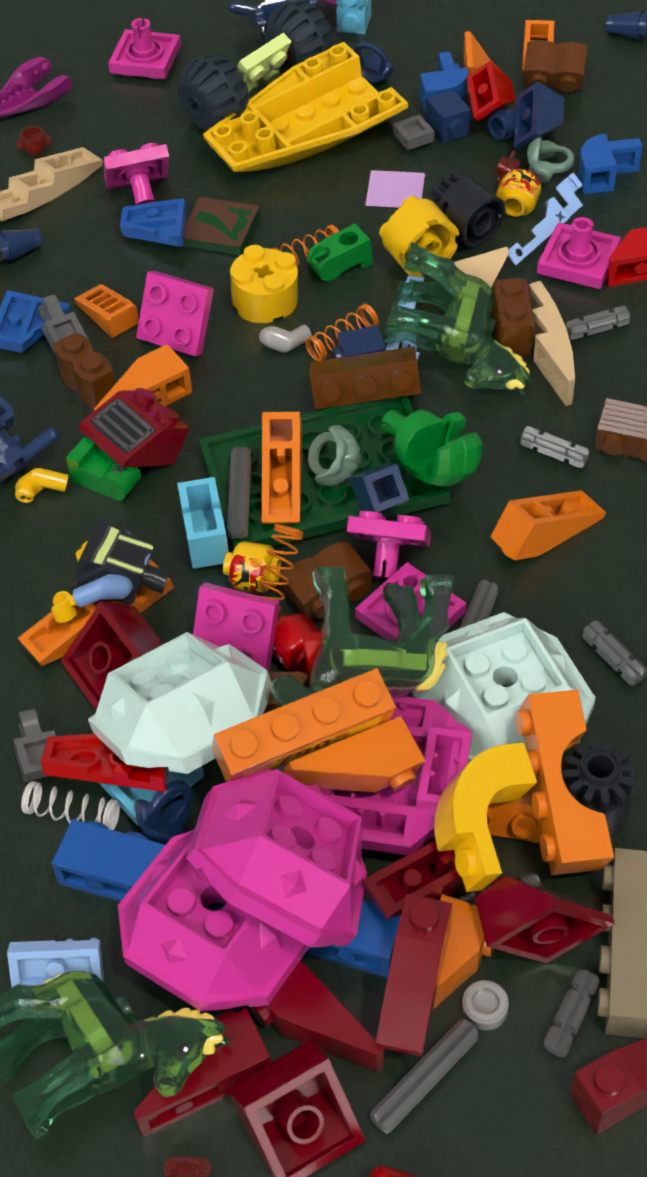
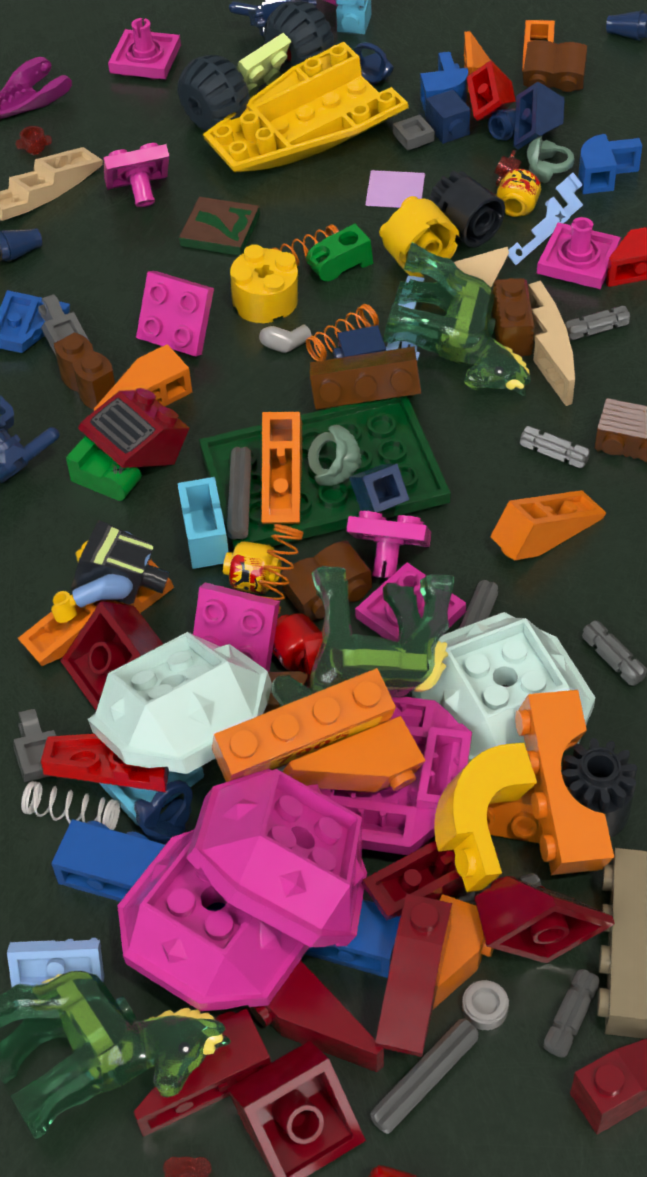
(36, 481): yellow arm -> none
(108, 310): orange slope -> none
(156, 221): blue wing -> none
(433, 446): green piece -> none

